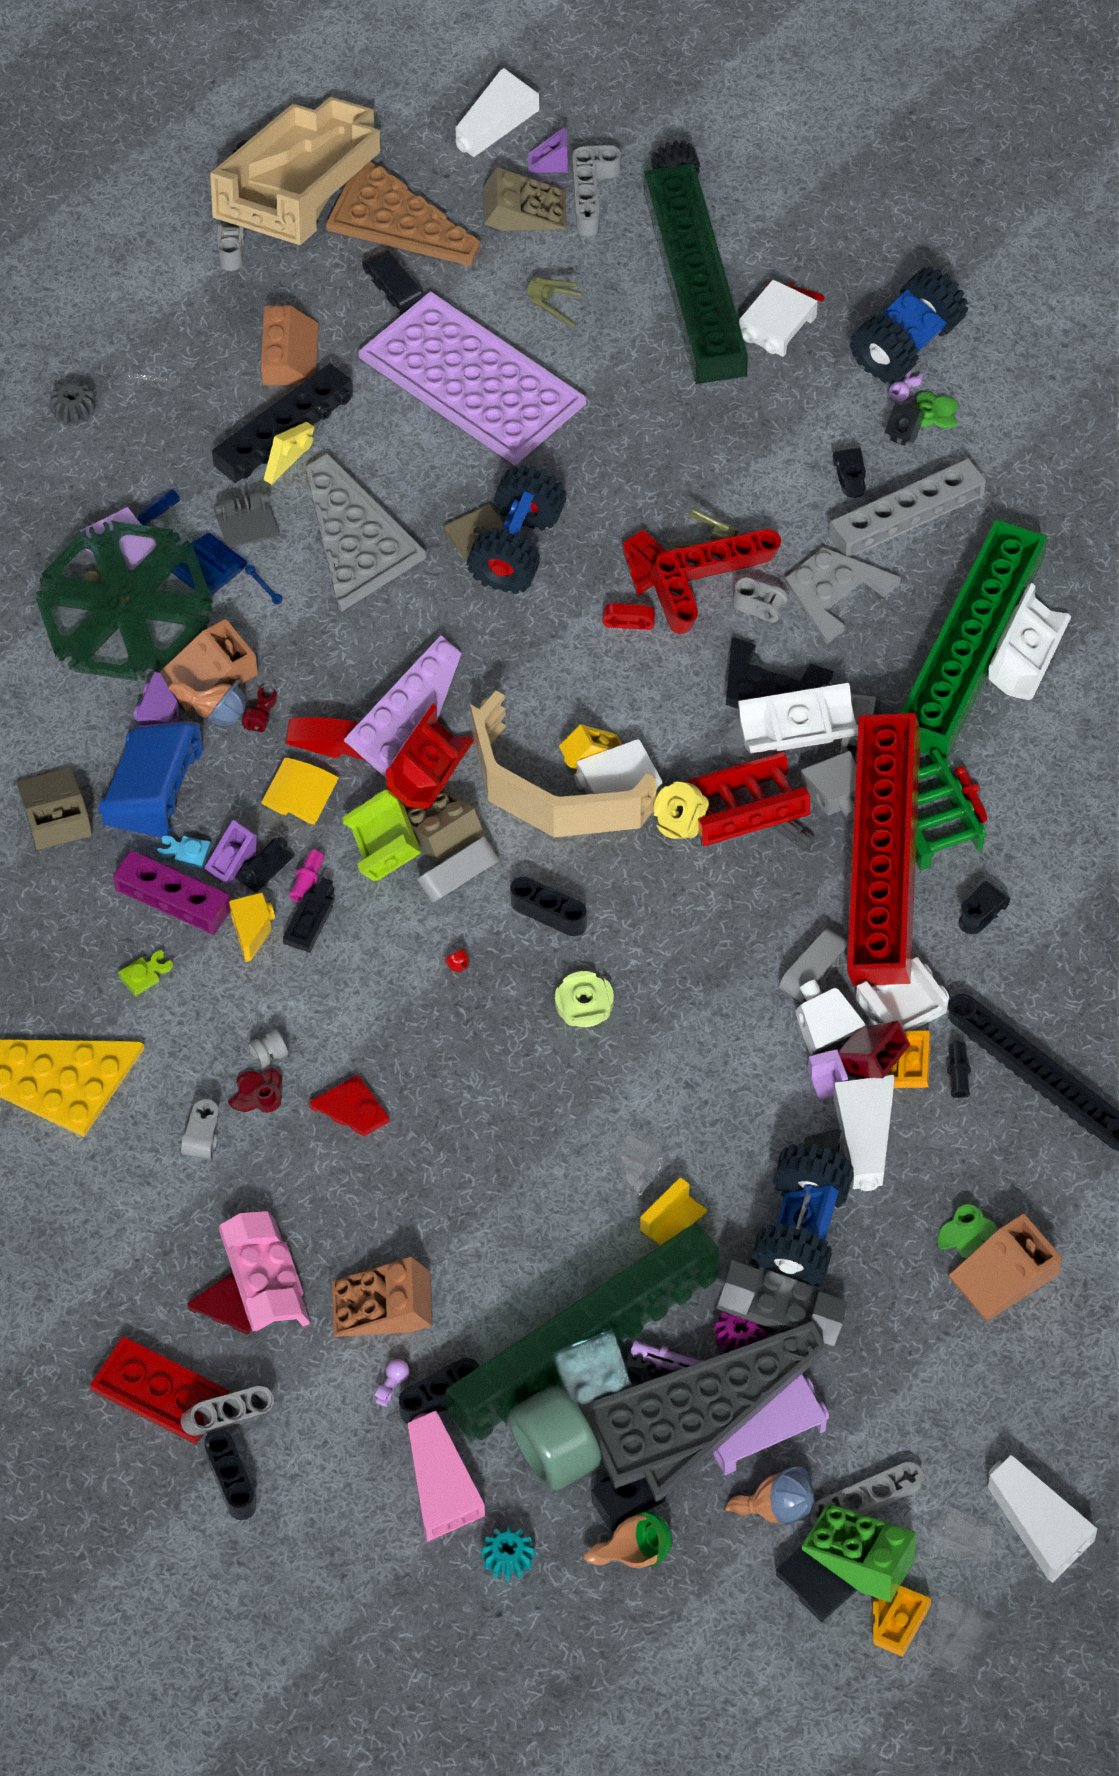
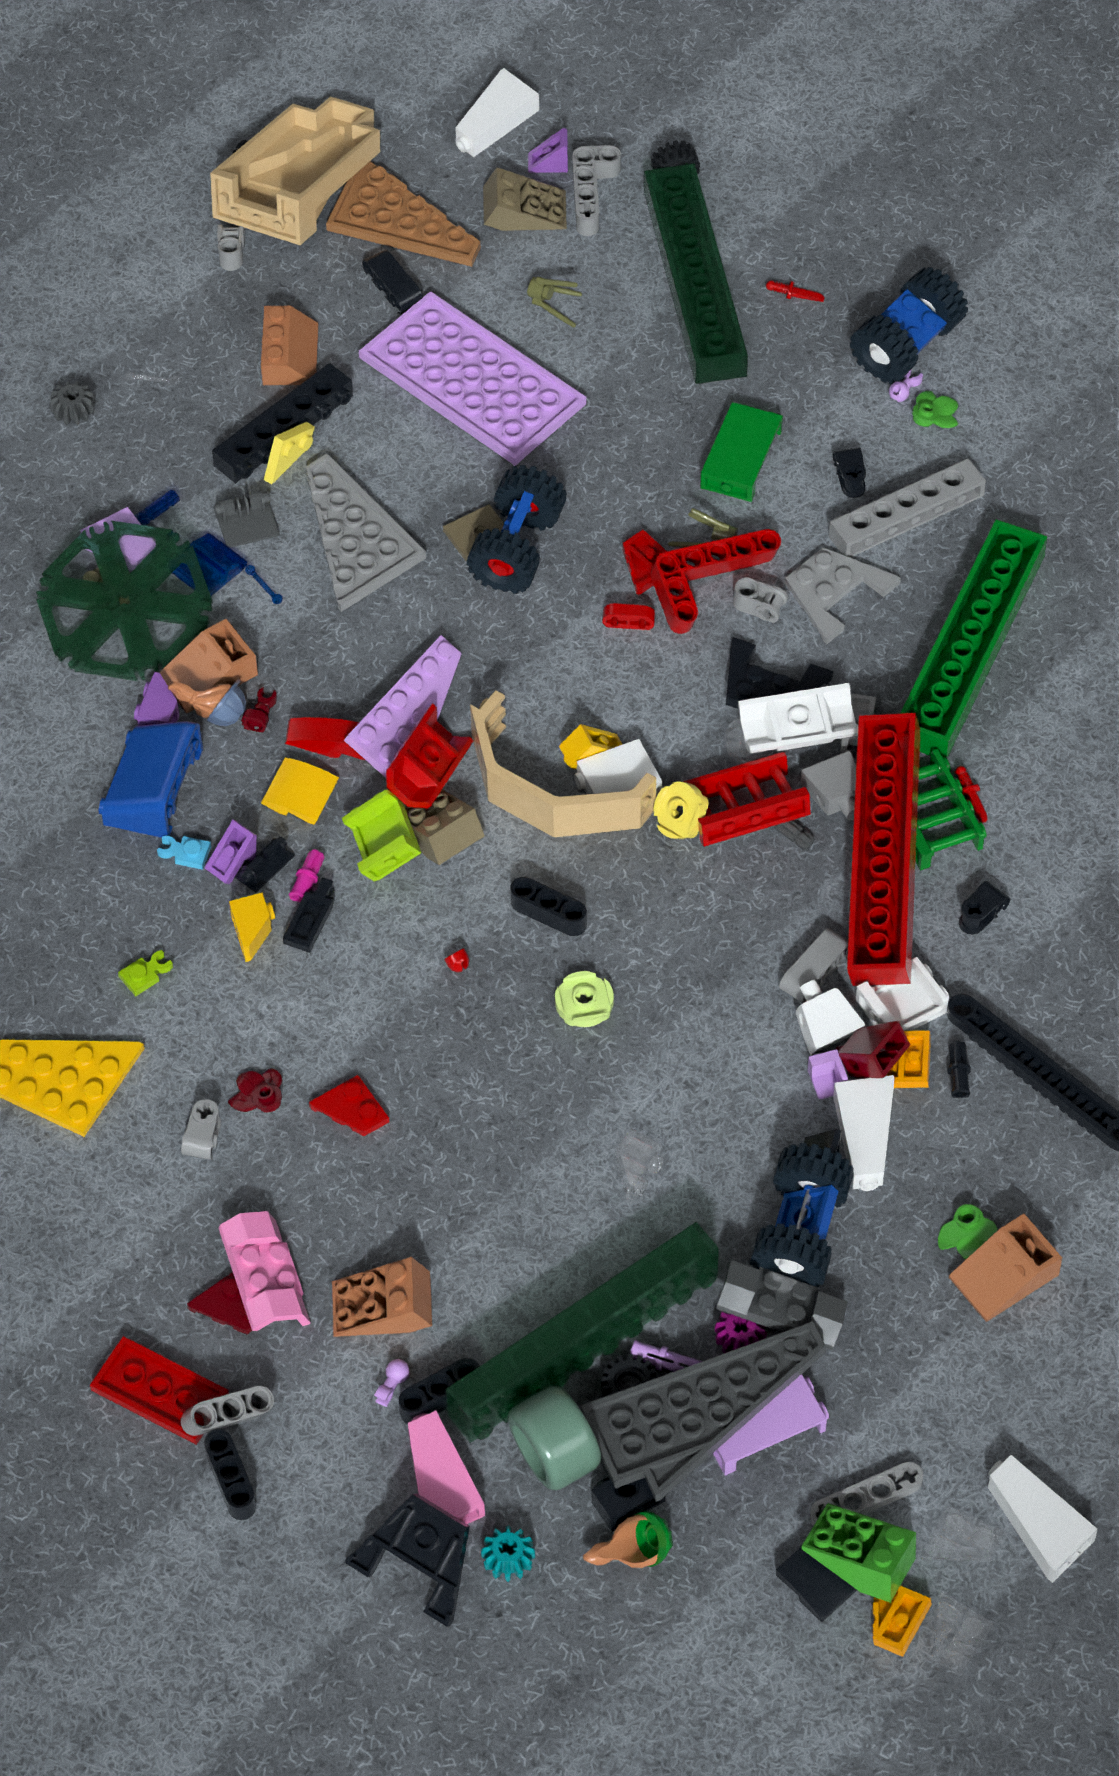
(54, 808): dark tan slope -> none
(207, 915): magenta brick -> none
(268, 1048): light grey wheel -> none
(427, 1541): none -> black wing
(457, 869): light grey beam -> none
(592, 1368): clear light blue plate -> none
(671, 1213): yellow panel -> none
(740, 451): none -> green panel
(777, 317): white panel -> none
(779, 1498): sand blue piece -> none
(915, 419): black brick -> none
(1026, 646): white piece -> none

